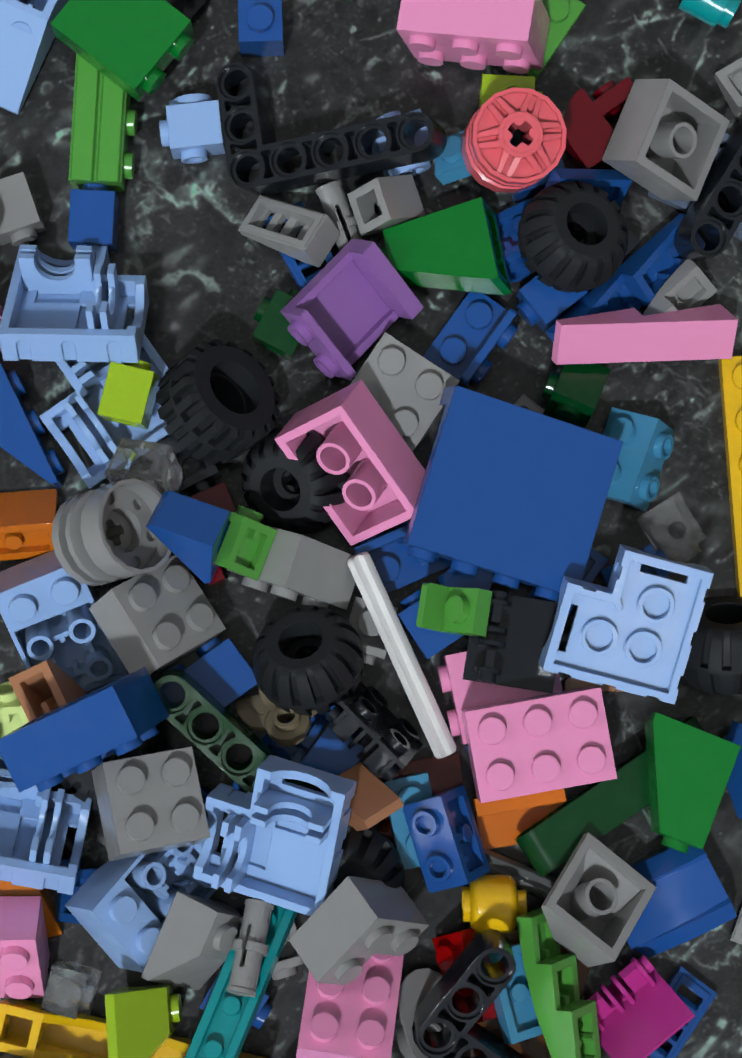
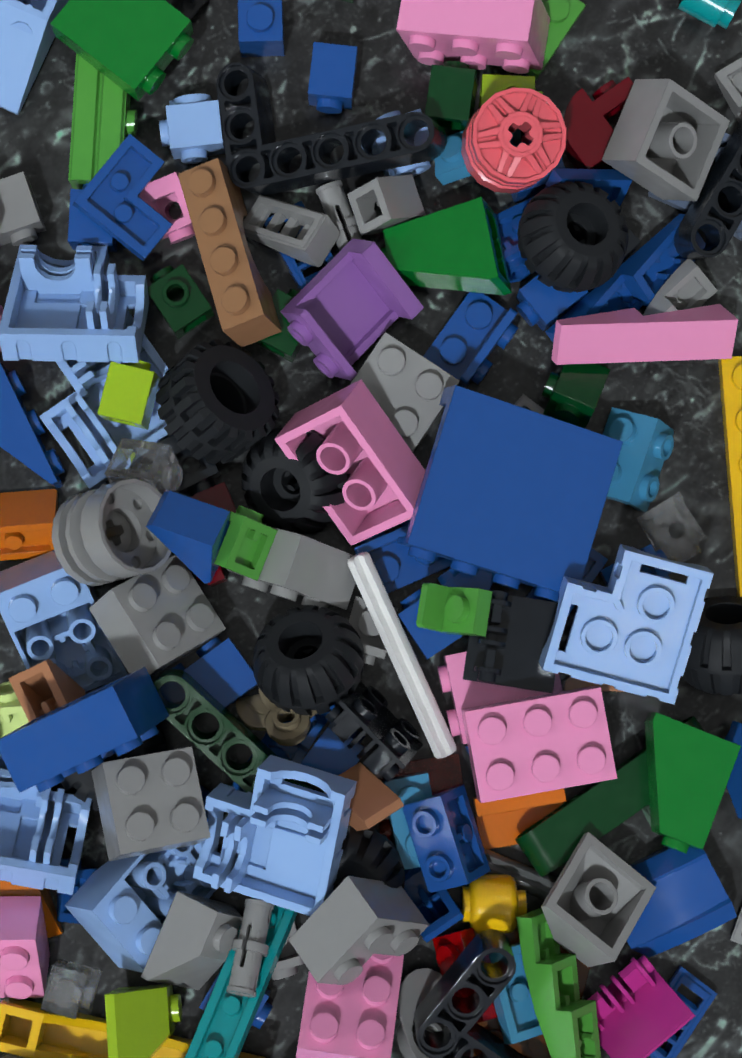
(114, 202): none -> blue plate
(160, 196): none -> bright pink brick
(179, 300): none -> dark green brick
(235, 283): none -> medium nougat arch
(332, 77): none -> blue brick
(436, 907): none -> blue slope
(451, 95): none -> dark green brick

